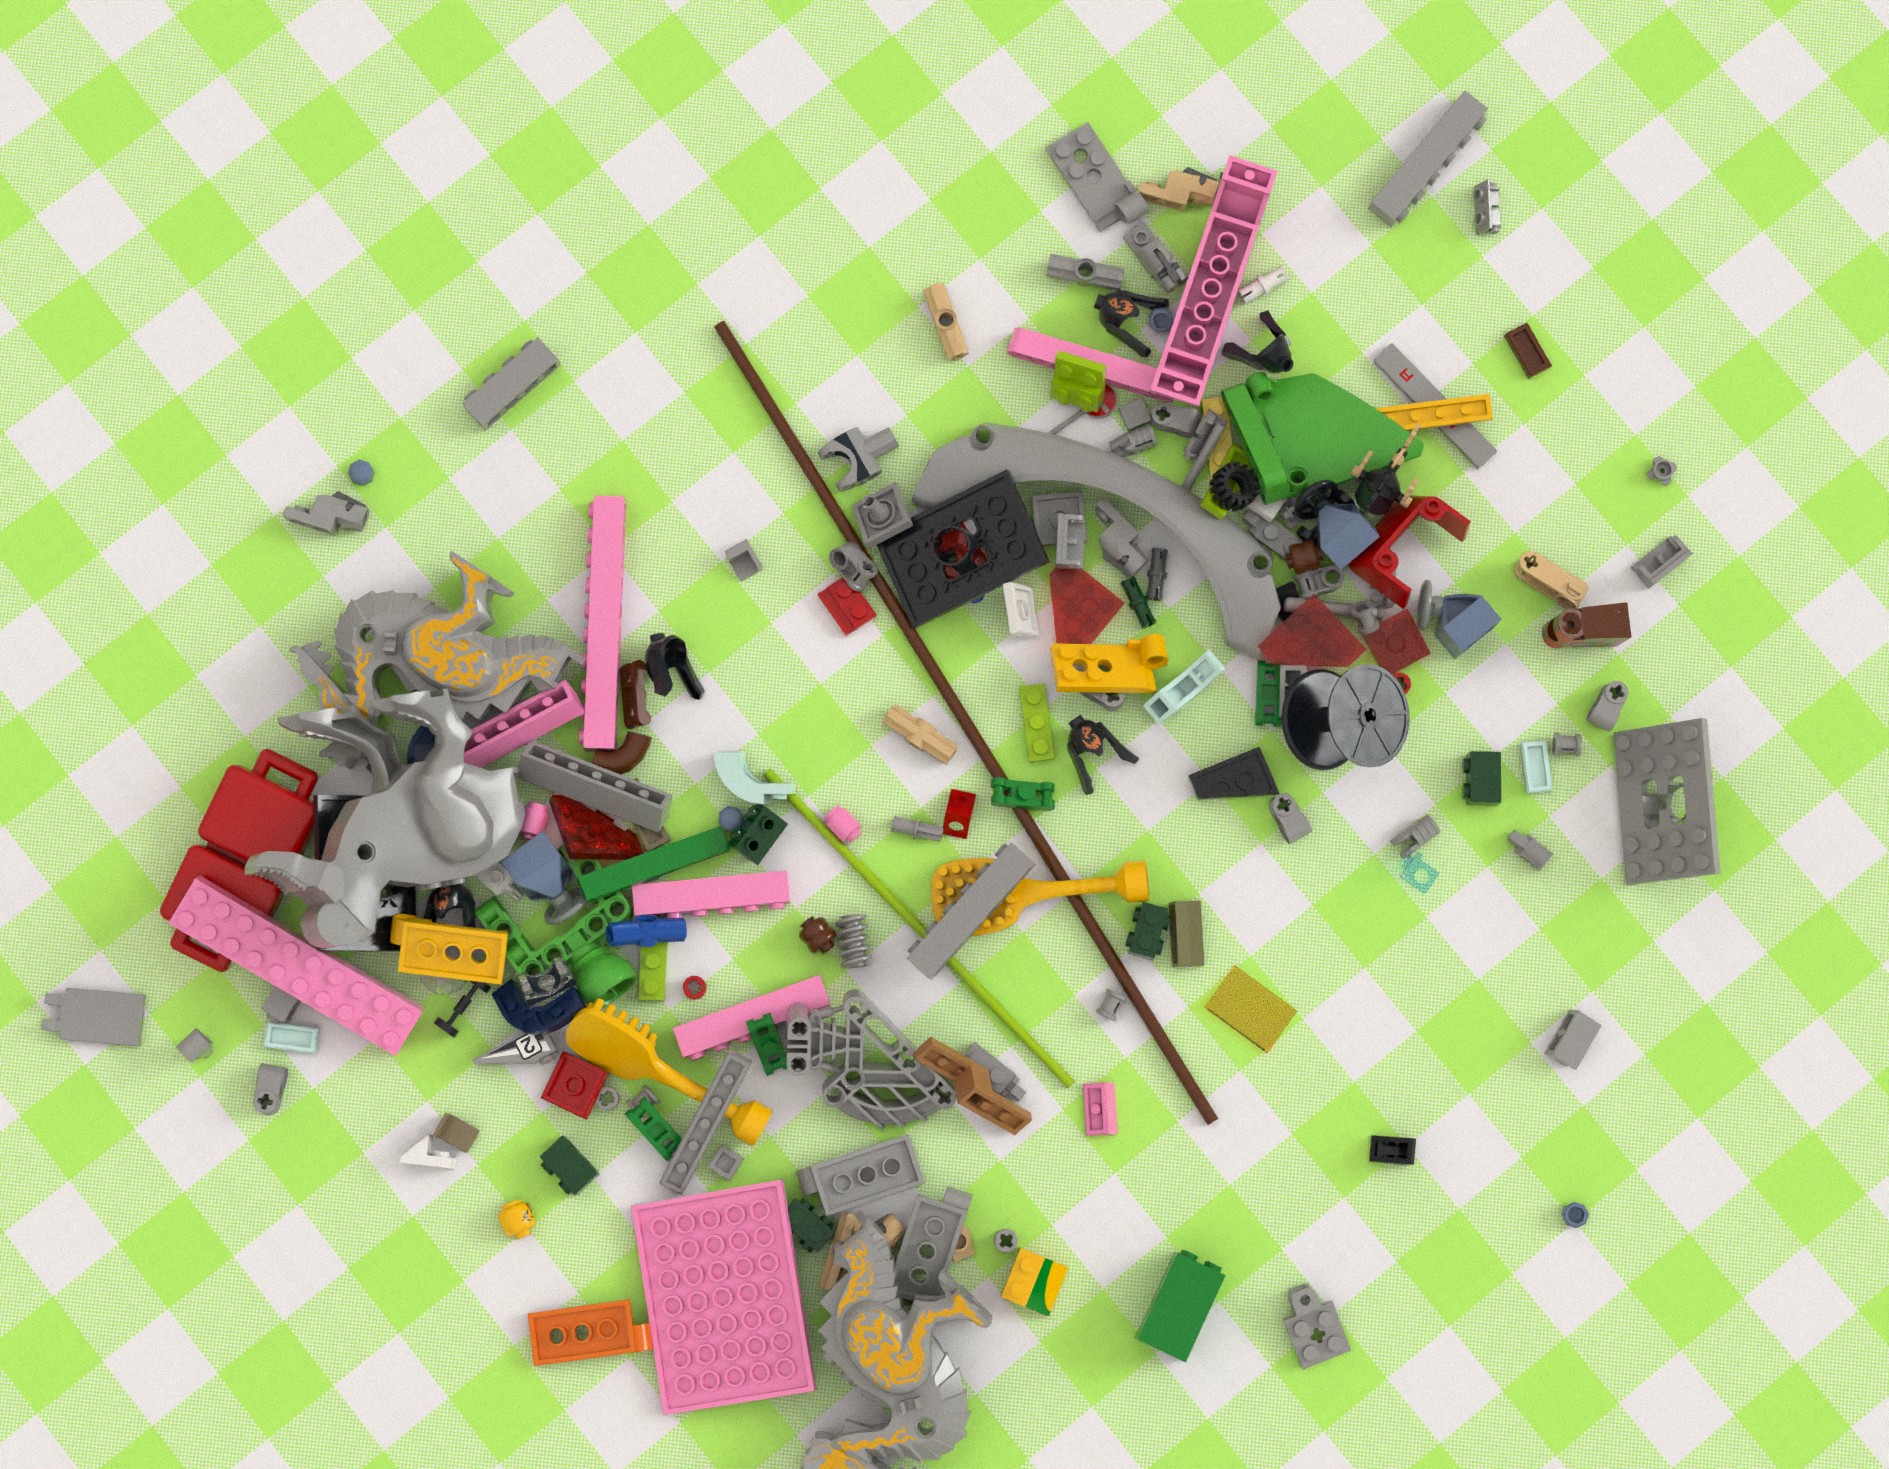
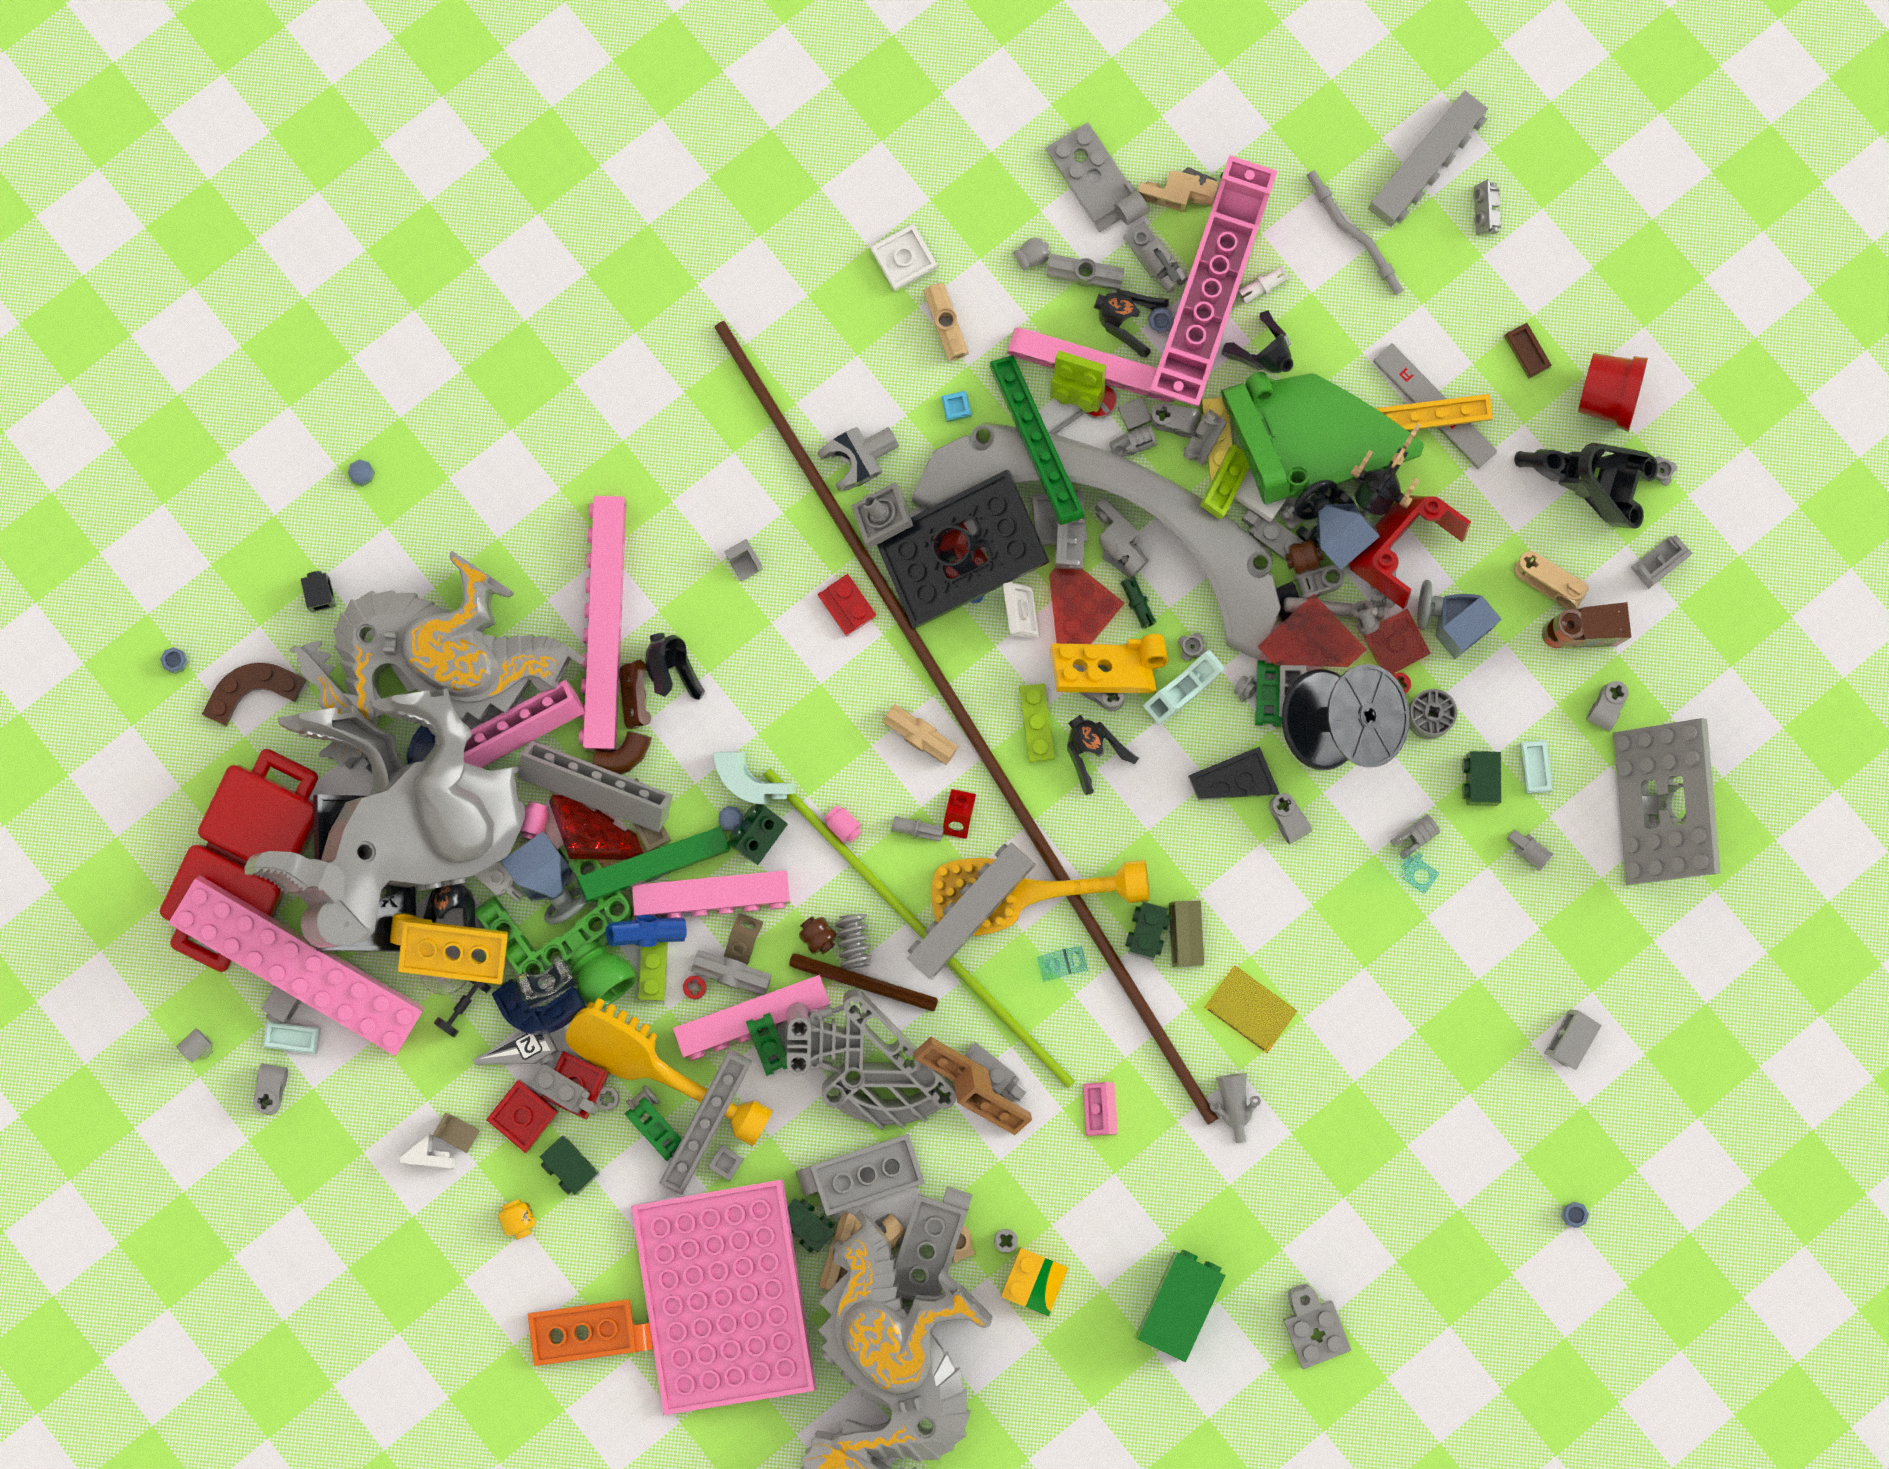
(97, 1016): light grey tile -> none
(174, 660): none -> sand blue tile
(248, 679): none -> reddish brown plate
(318, 591): none -> black brick
(329, 513): light grey plate -> none
(511, 383): light grey brick -> none
(522, 1116): none -> red plate
(563, 1090): none -> light grey hinge
(731, 972): none -> light grey piece
(742, 940): none -> dark tan bracket
(853, 564): light grey piece -> none
(863, 982): none -> reddish brown axle
(903, 257): none -> white plate
(956, 406): none -> medium azure tile
(1022, 794): green plate -> none
(1032, 253): none -> light grey animal
(1037, 440): none -> green tile
(1061, 963): none -> clear light blue bracket
(1111, 1005): light grey bush -> none
(1157, 574): dark grey pin -> none
(1195, 640): none -> light grey plate
(1203, 456): light grey piece -> none
(1226, 495): black tyre -> none
(1234, 1098): none -> light grey piece
(1245, 688): none -> light grey plate
(1324, 195): none -> light grey bar
(1392, 1150): black slope -> none
(1432, 701): none -> flat silver wheel
(1566, 744): light grey bush -> none
(1613, 389): none -> red piece
(1616, 483): none -> black connector

